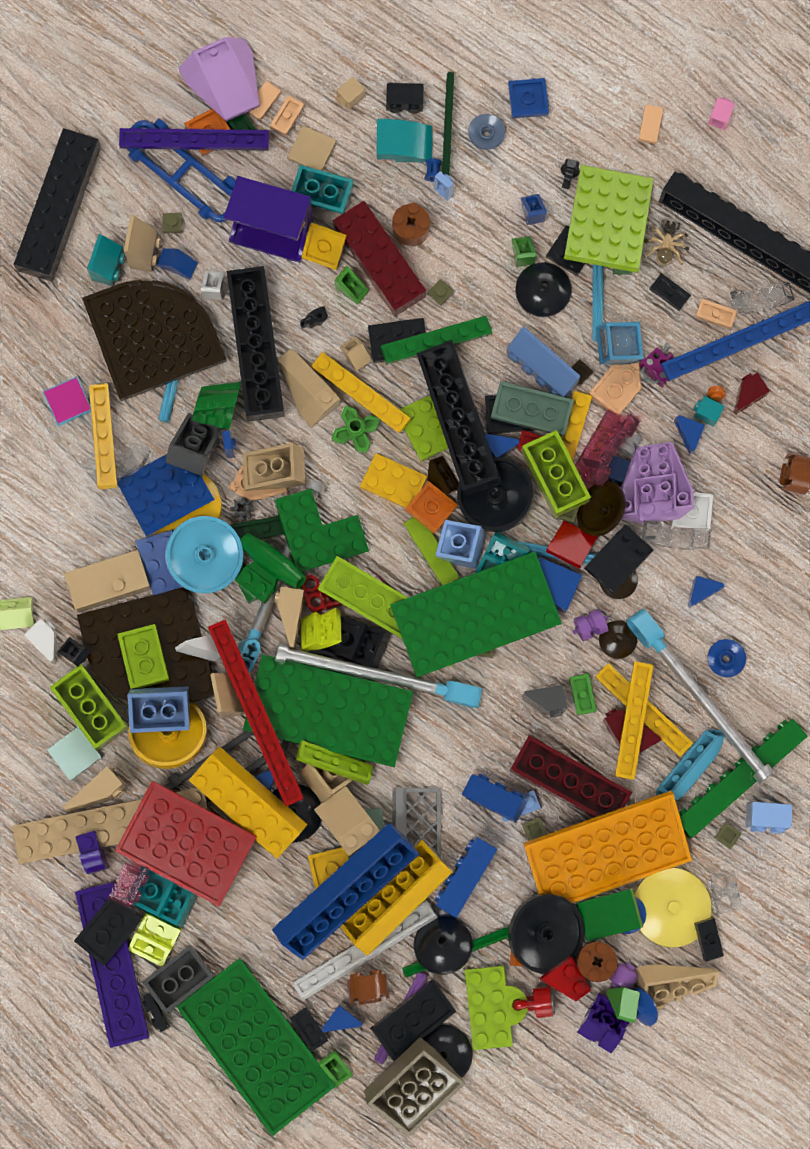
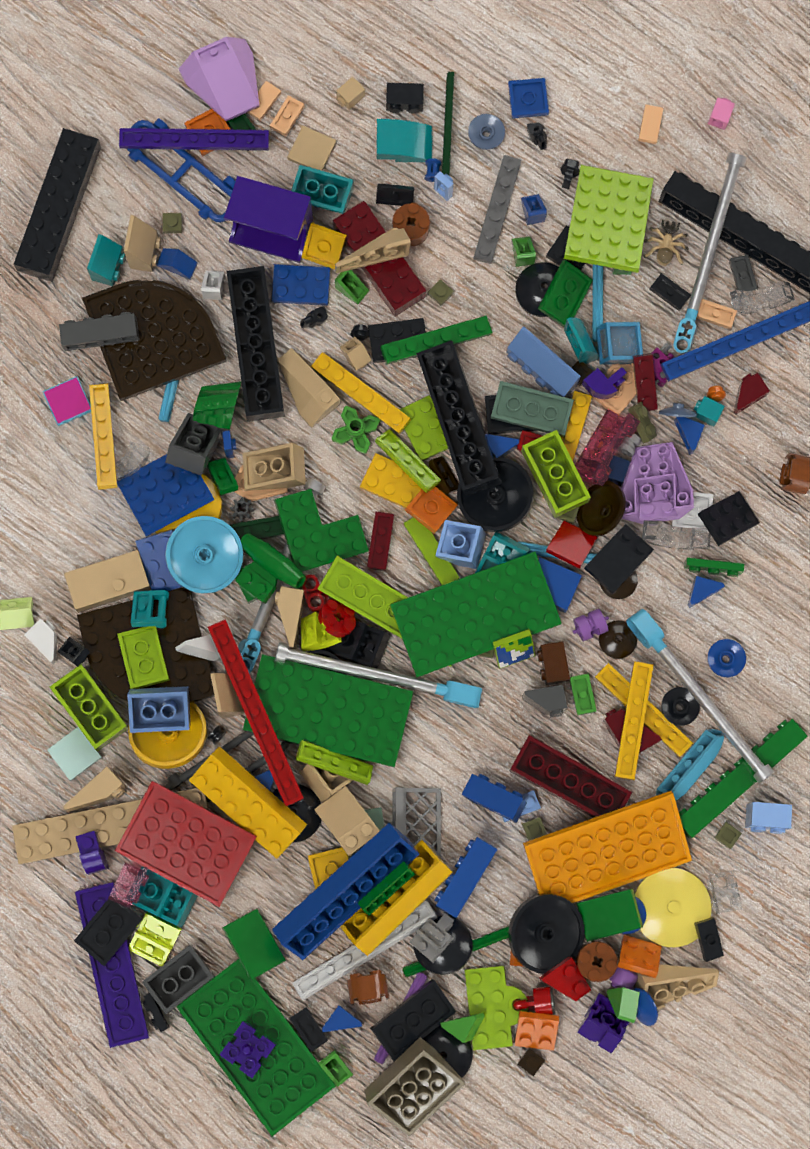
(99, 331): none -> dark grey brick
(143, 608): none -> teal plate
(216, 735): none -> black bush
(222, 476): none -> green plate
(247, 1049): none -> dark purple brick
(253, 944): none -> green tile
(301, 285): none -> blue plate
(328, 614): none -> red plate
(360, 332): none -> black plate
(380, 541): none -> dark red plate
(386, 247): none -> tan wedge
(386, 888): none -> green piece
(394, 194): none -> black plate
(407, 461): none -> lime tile
(433, 937): none -> light grey piece
(464, 1027): none -> bright green slope
(497, 209): none -> flat silver plate
(514, 649): none -> tile
(531, 1062): none -> dark brown plate
(536, 1030): none -> orange plate
(537, 135): none -> black piece
(554, 663): none -> reddish brown brick
(565, 293): none -> green tile
(580, 340): none -> teal slope
(600, 386): none -> dark purple brick
(639, 956): none -> orange plate
(645, 381): none -> dark red plate
(645, 428): none -> olive plate
(678, 411): none -> sand blue dish
(689, 705): none -> black dish
(714, 567): none -> green plate
(728, 518): none -> black plate
(735, 162): none -> flat silver piece
(743, 273): none -> dark grey plate

